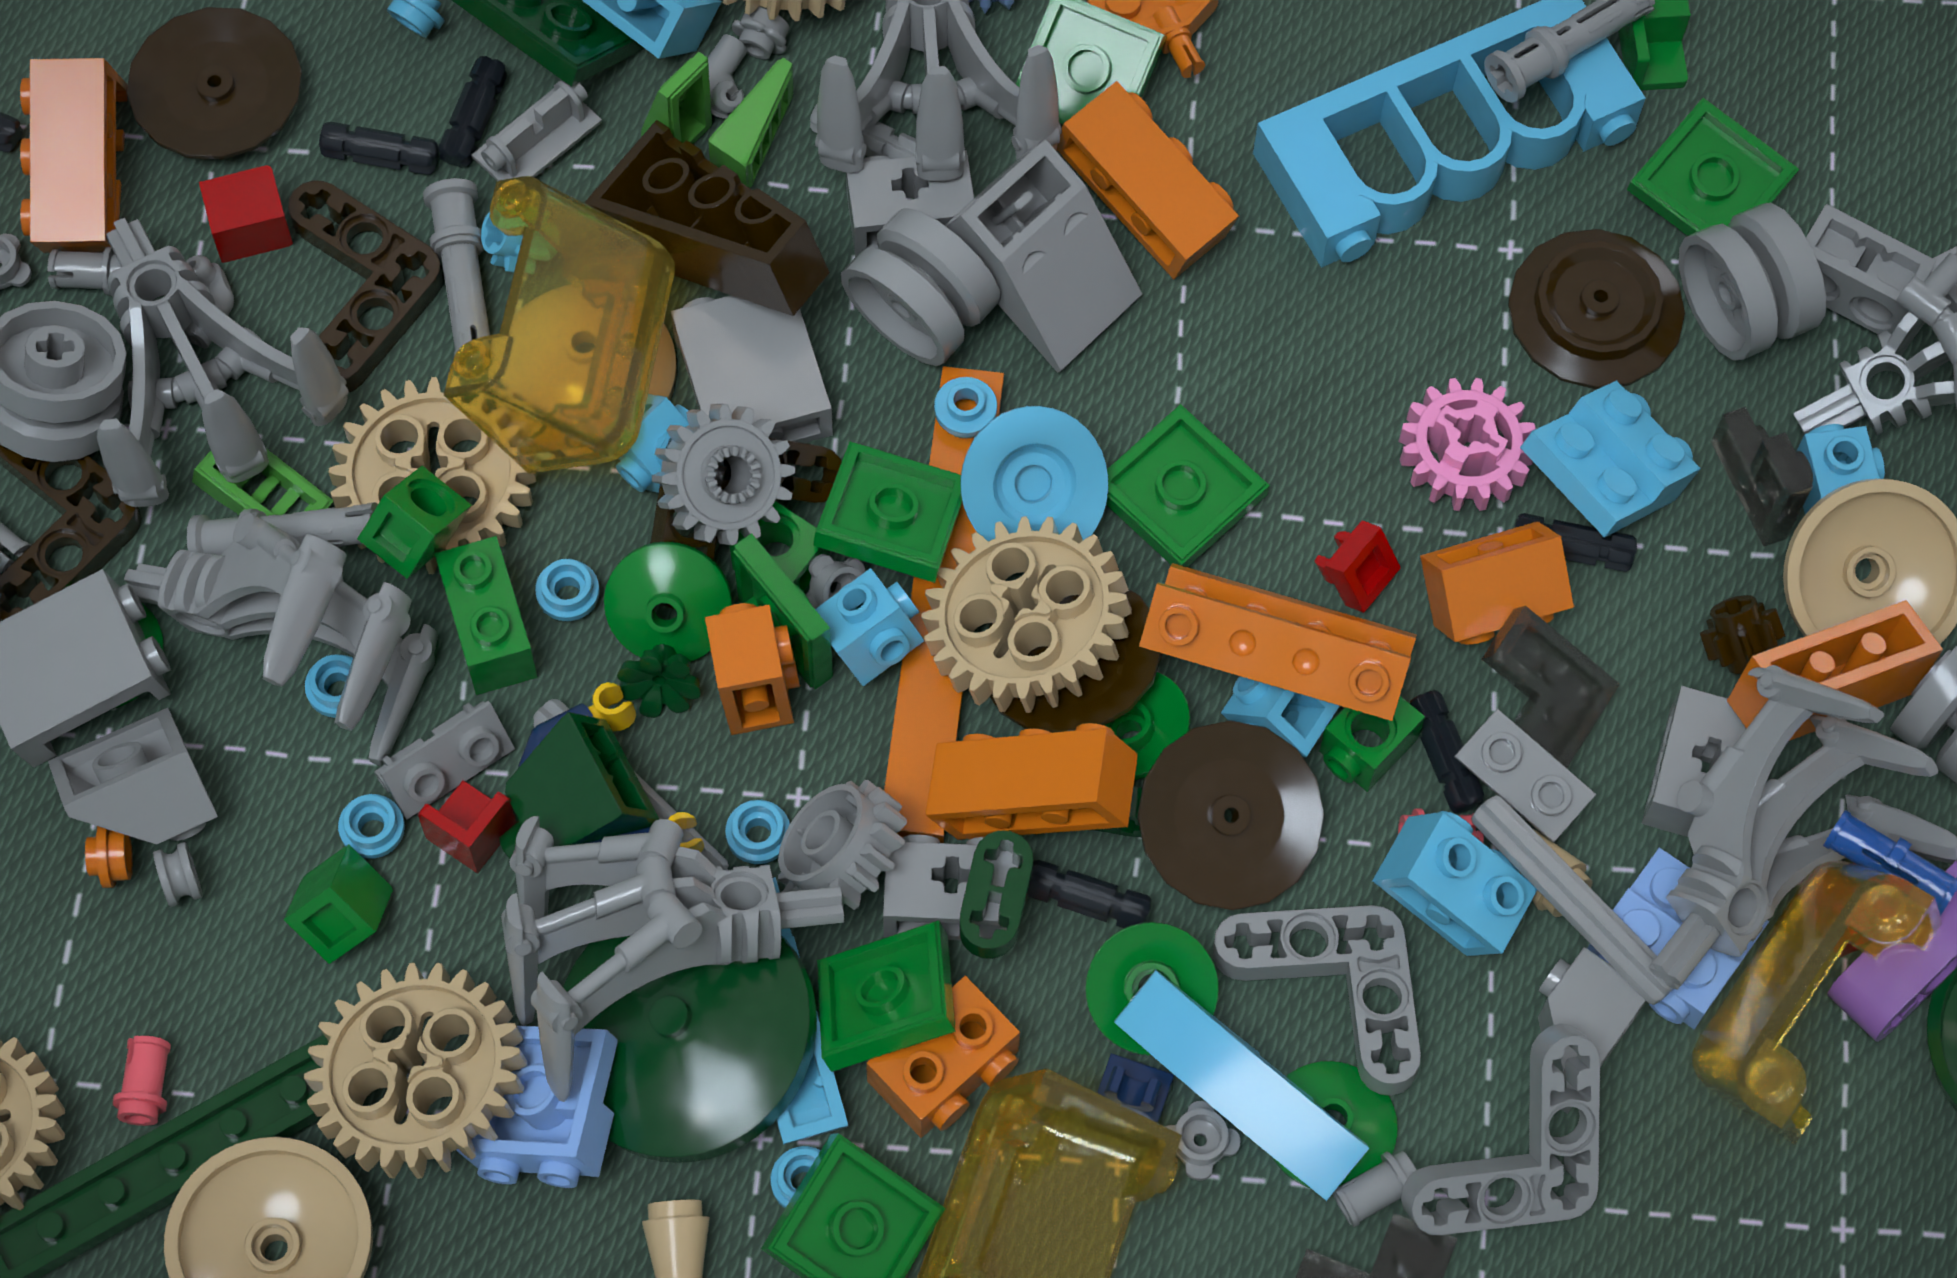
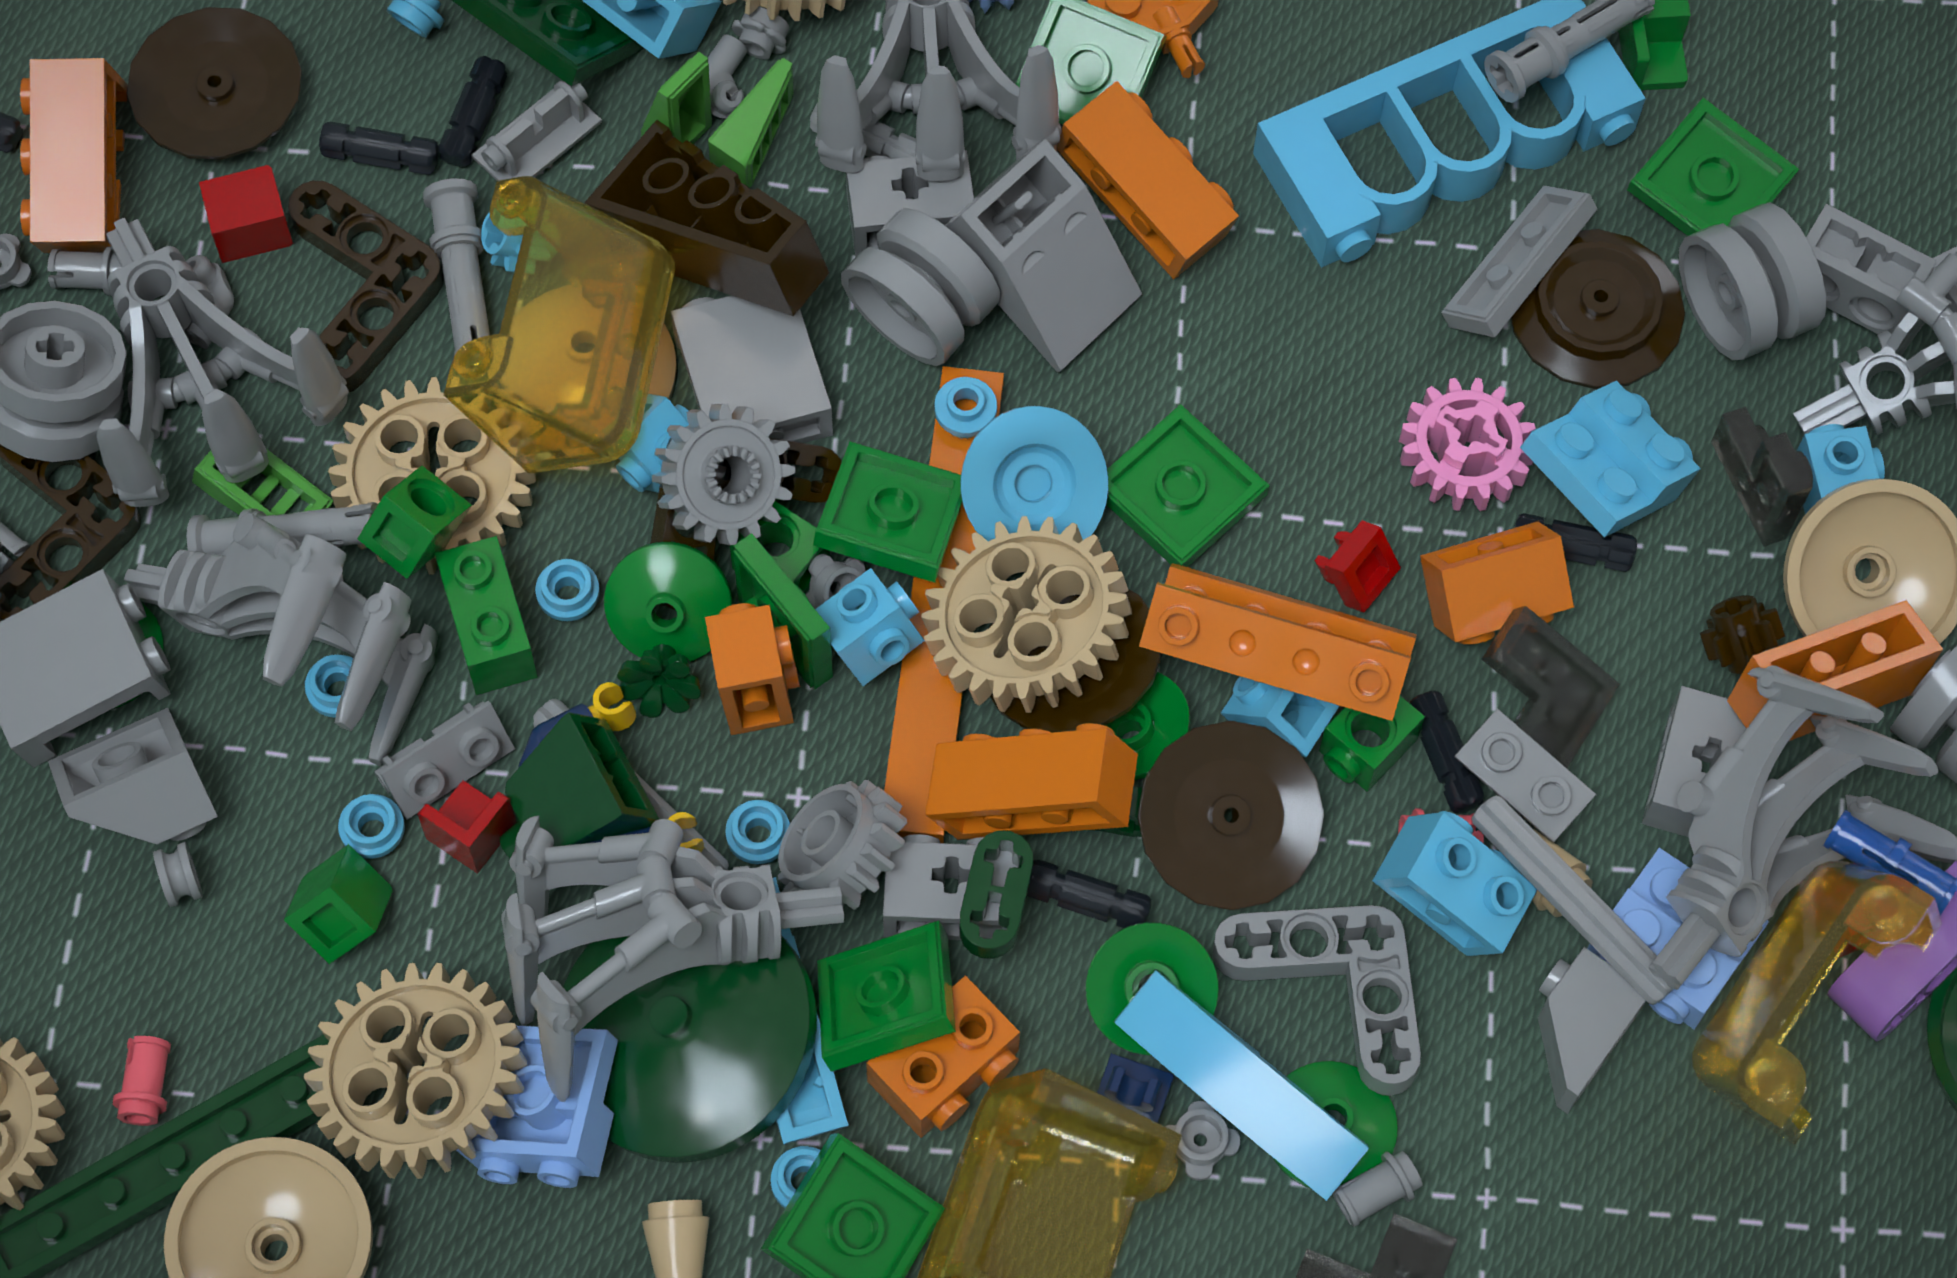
(109, 857): orange plate -> none
(1519, 261): none -> light grey tile
(1532, 1172): light grey beam -> none

